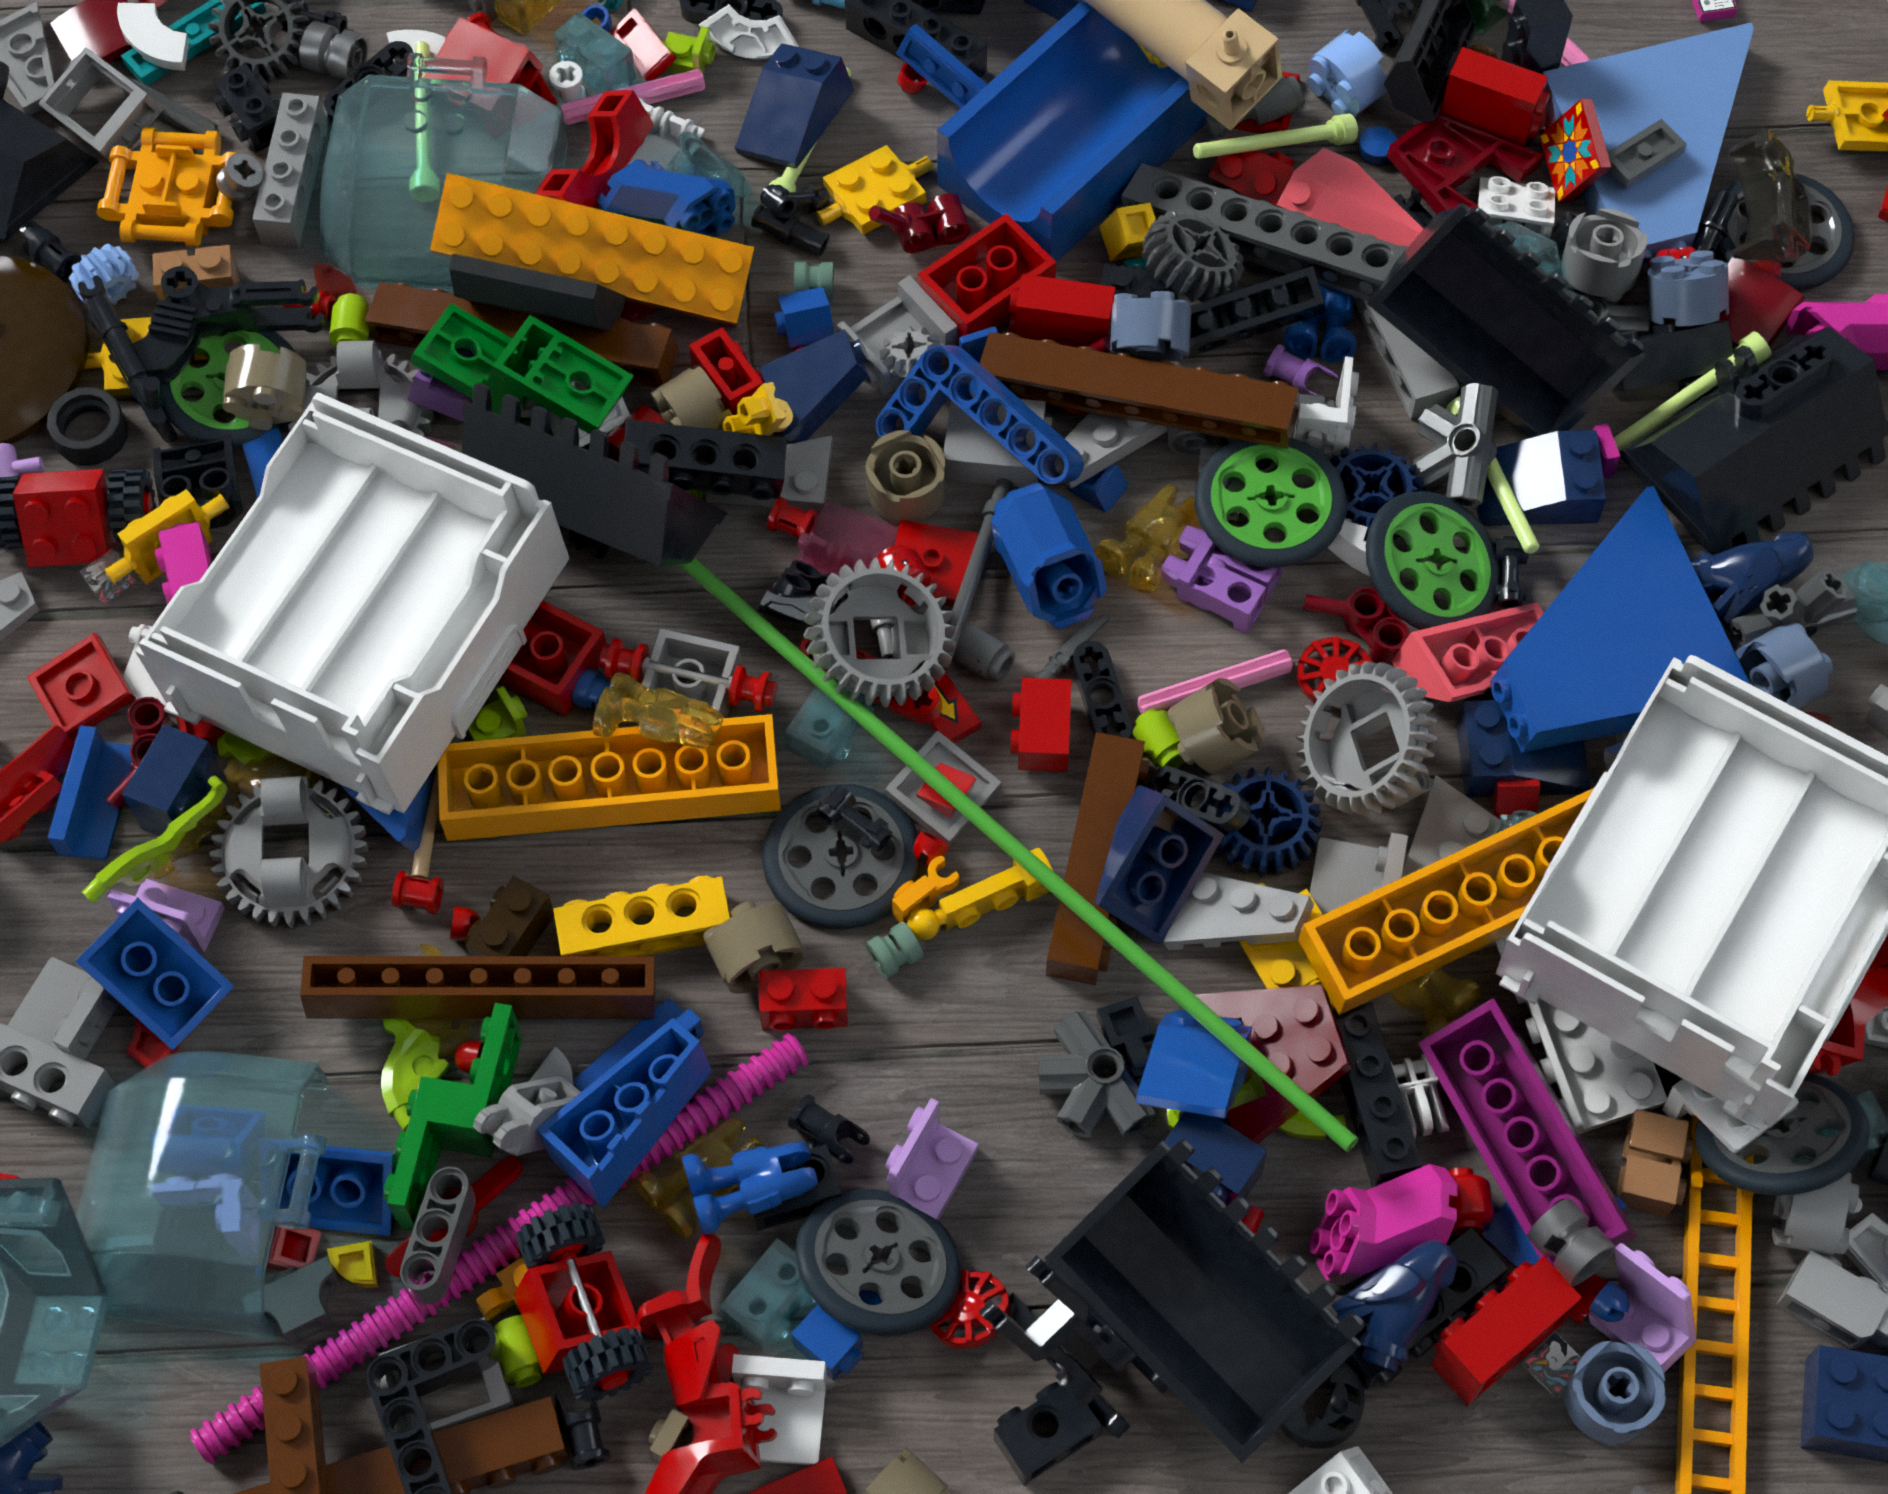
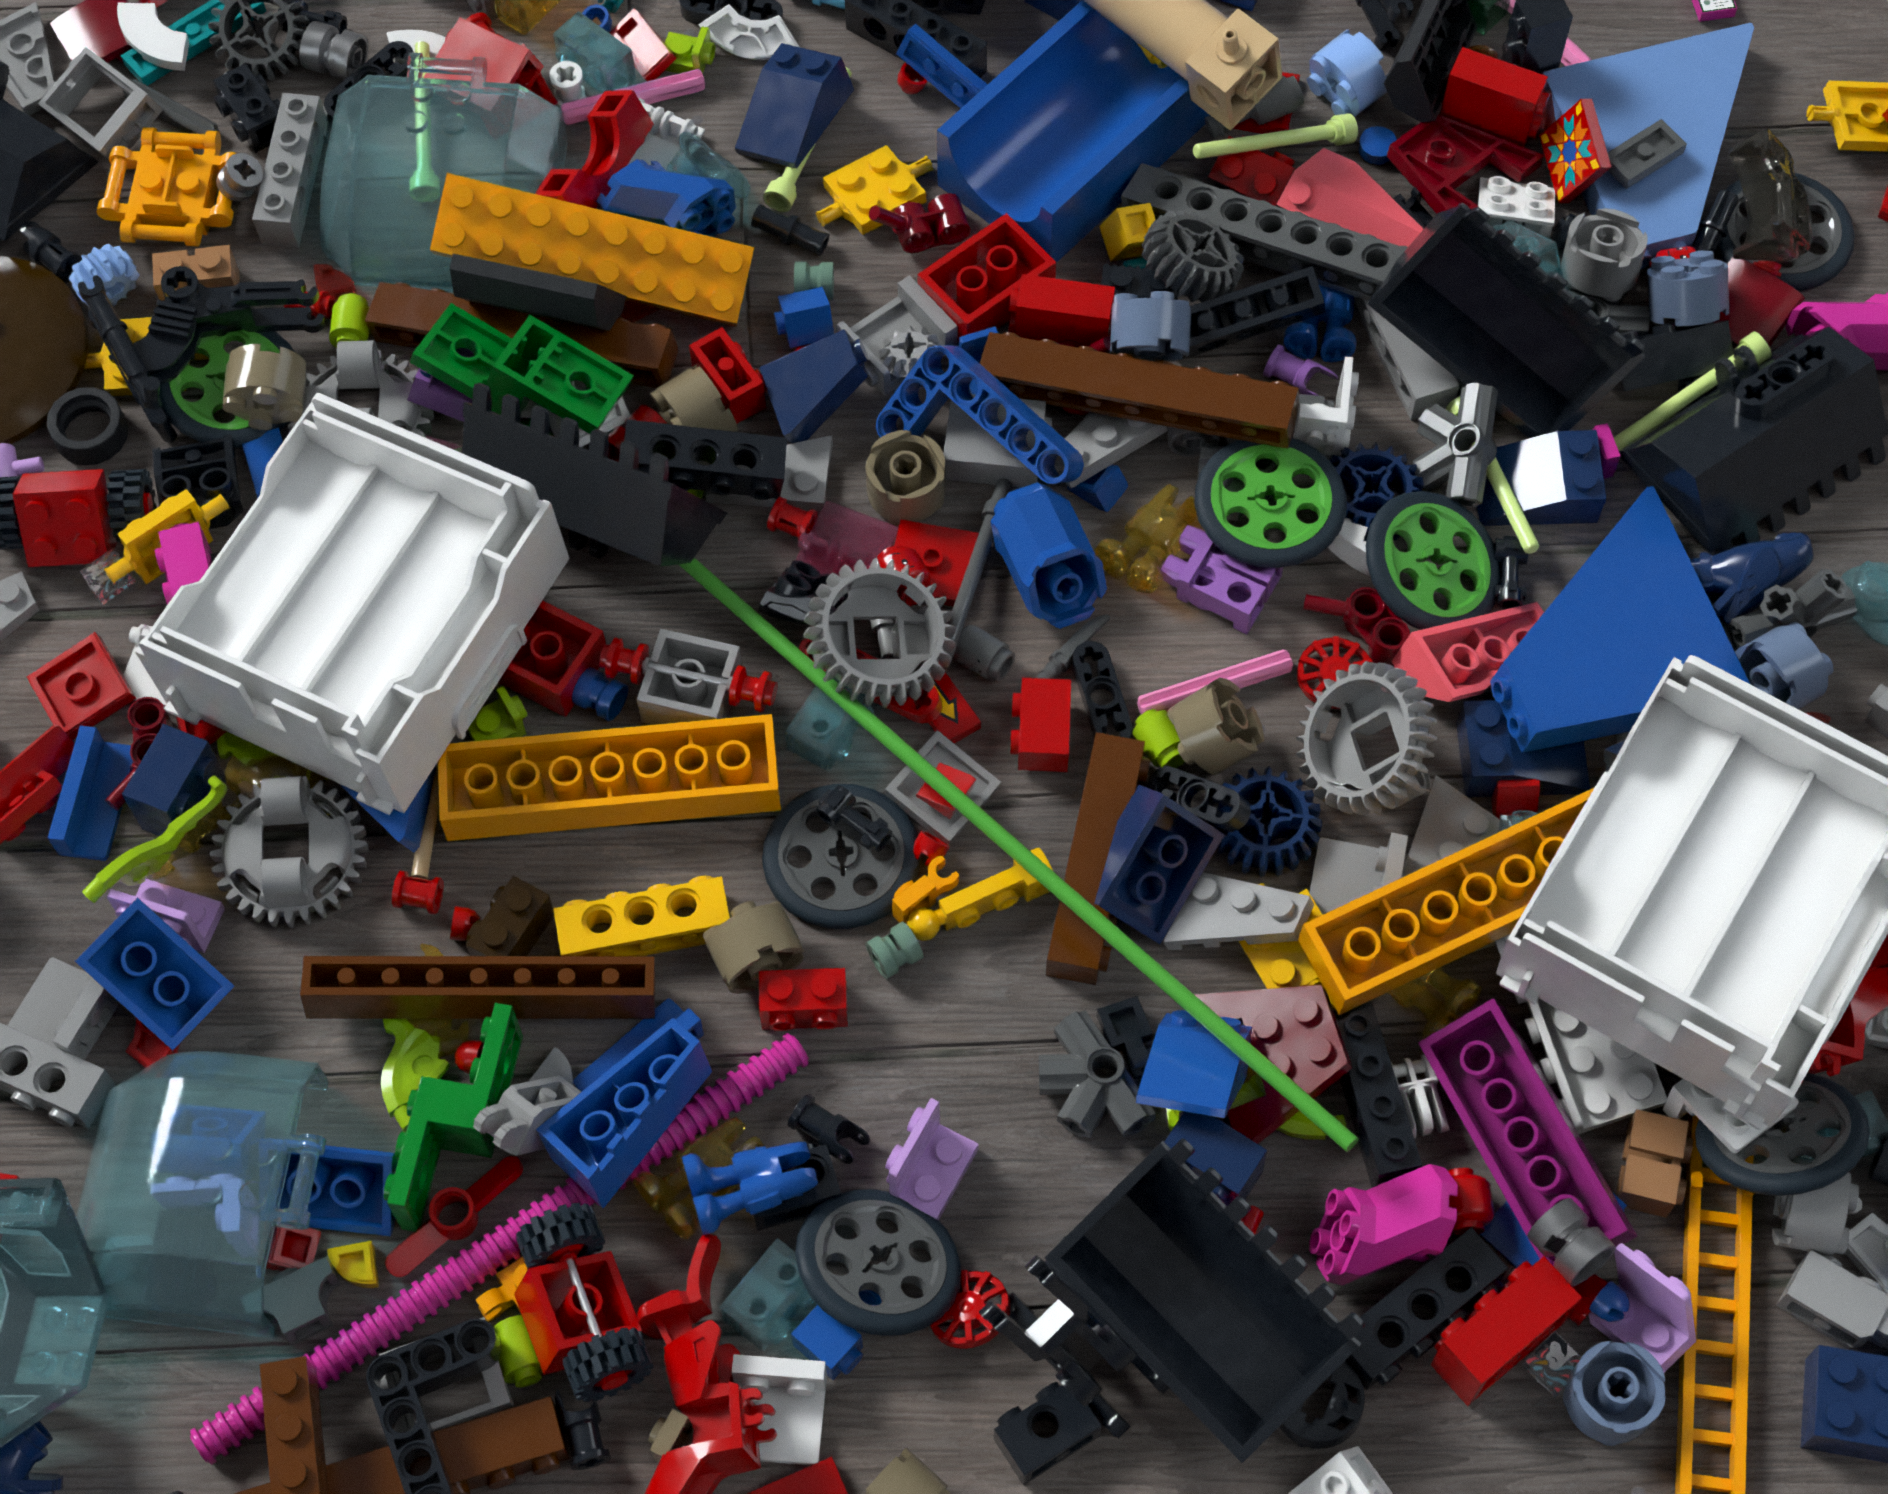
(441, 1255): dark grey beam -> none
(660, 713): clear yellow piece -> none
(760, 413): yellow hips -> none
(783, 203): black bar -> none
(1399, 1300): dark blue animal -> none

